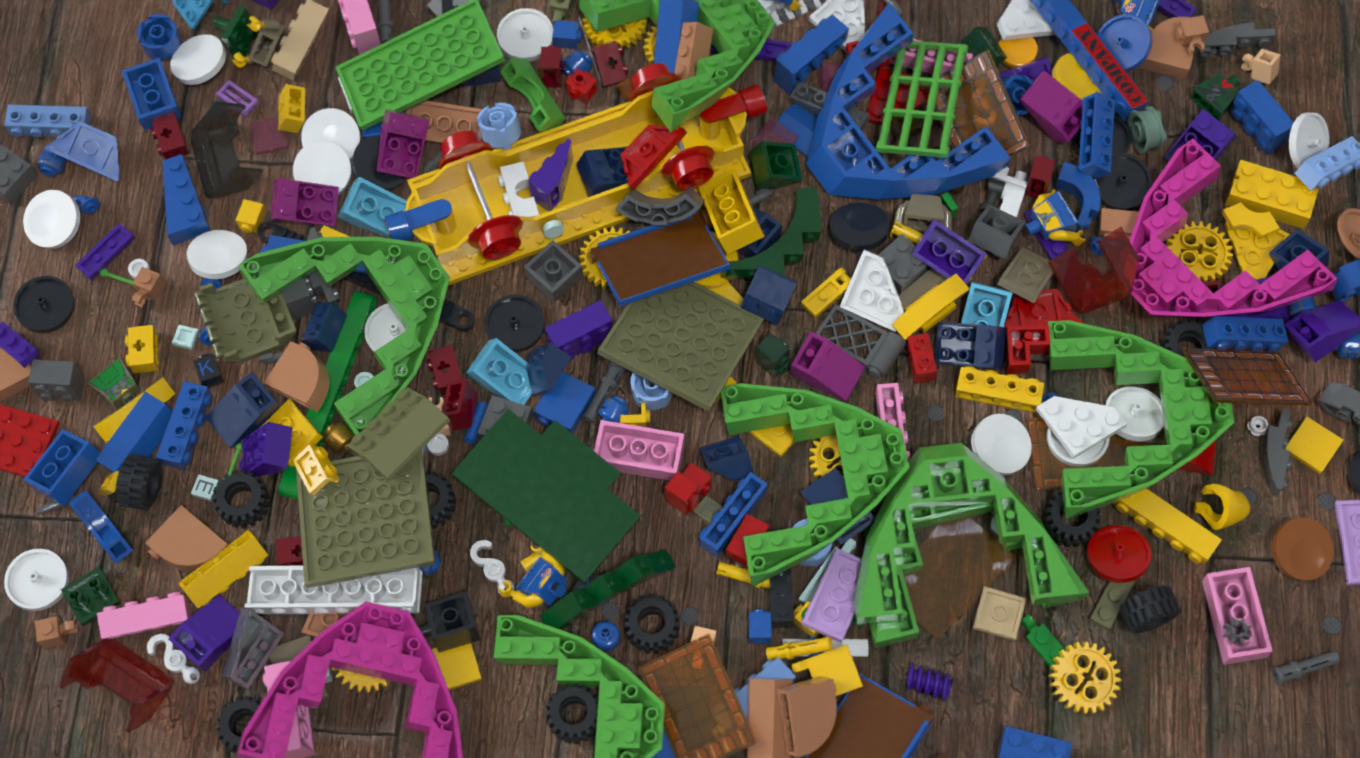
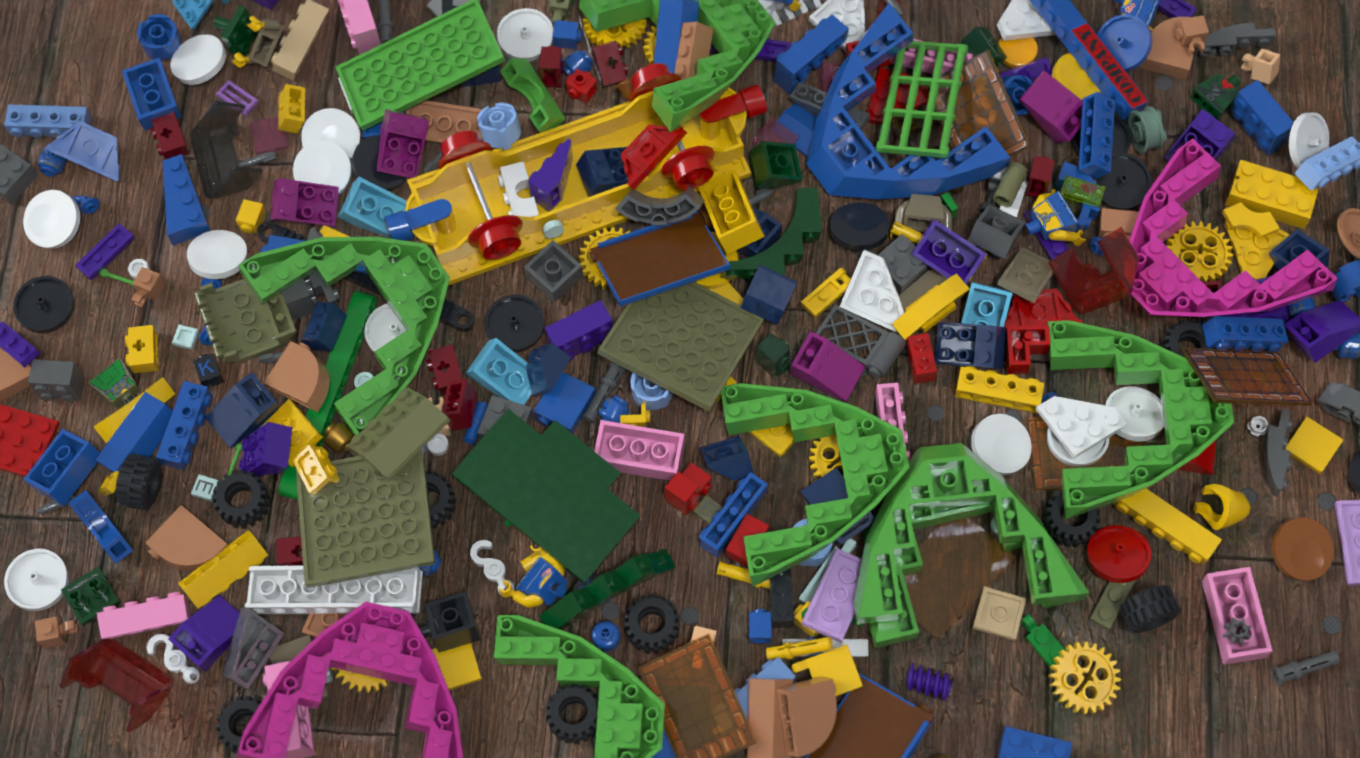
(265, 157): none -> dark grey piece
(1010, 184): none -> olive pin
(1082, 191): none -> clear neon green tile

